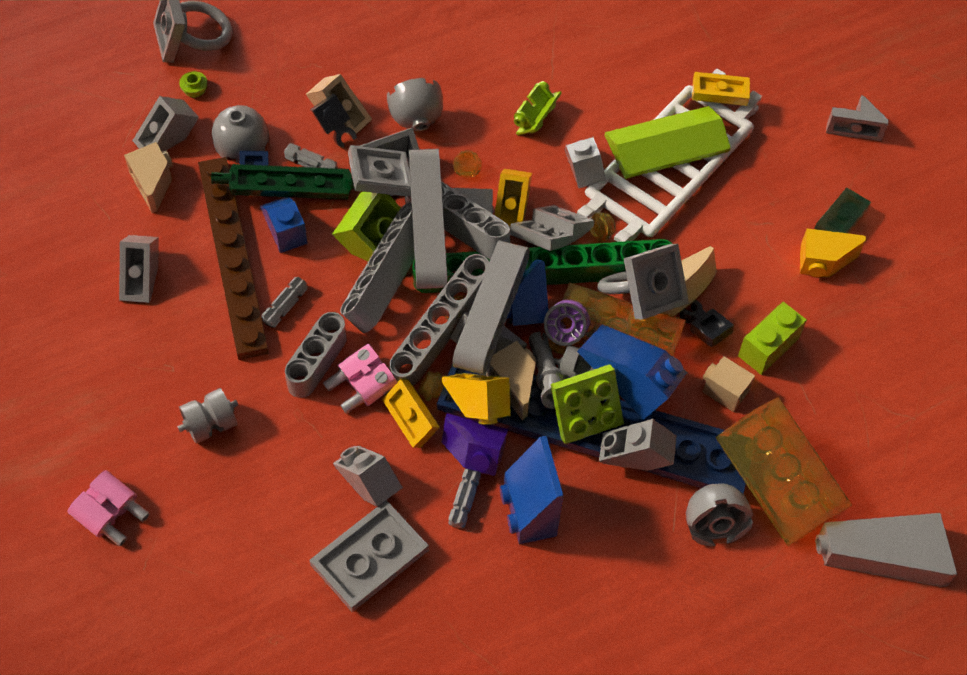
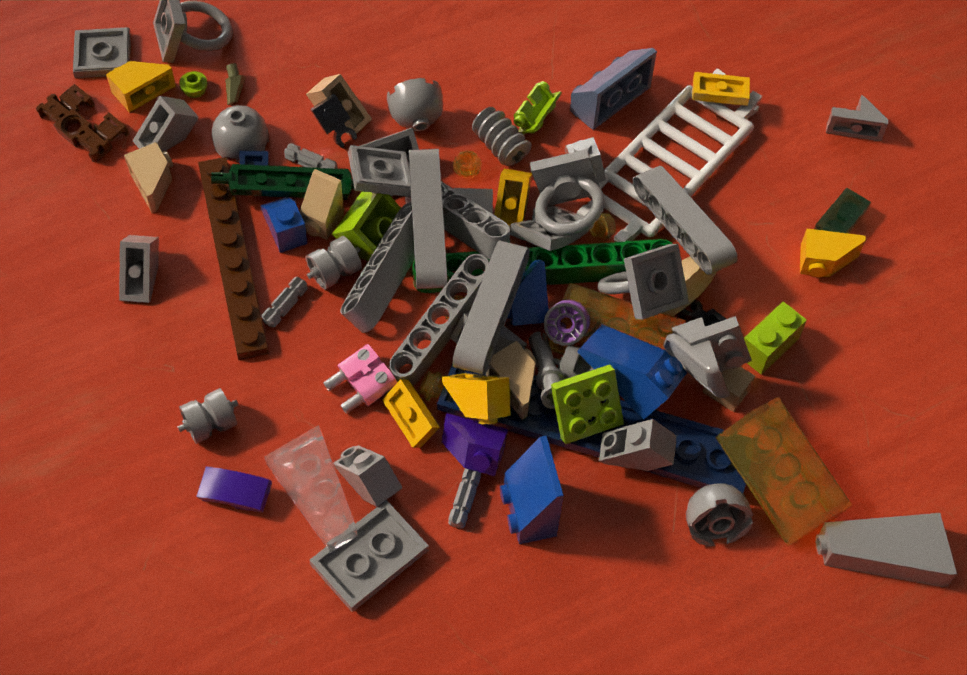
(86, 136): none -> reddish brown piece
(100, 51): none -> light grey tile
(103, 504): bright pink piece -> none
(140, 82): none -> yellow slope
(233, 84): none -> olive bar
(234, 488): none -> dark purple slope
(313, 485): none -> clear wing
(315, 367): light grey beam -> none
(322, 205): none -> tan slope
(328, 265): none -> light grey wheel
(501, 136): none -> light grey piece
(565, 180): none -> light grey tile
(613, 87): none -> sand blue slope
(668, 141): lime slope -> none
(685, 220): none -> light grey beam
(709, 351): none -> light grey piece

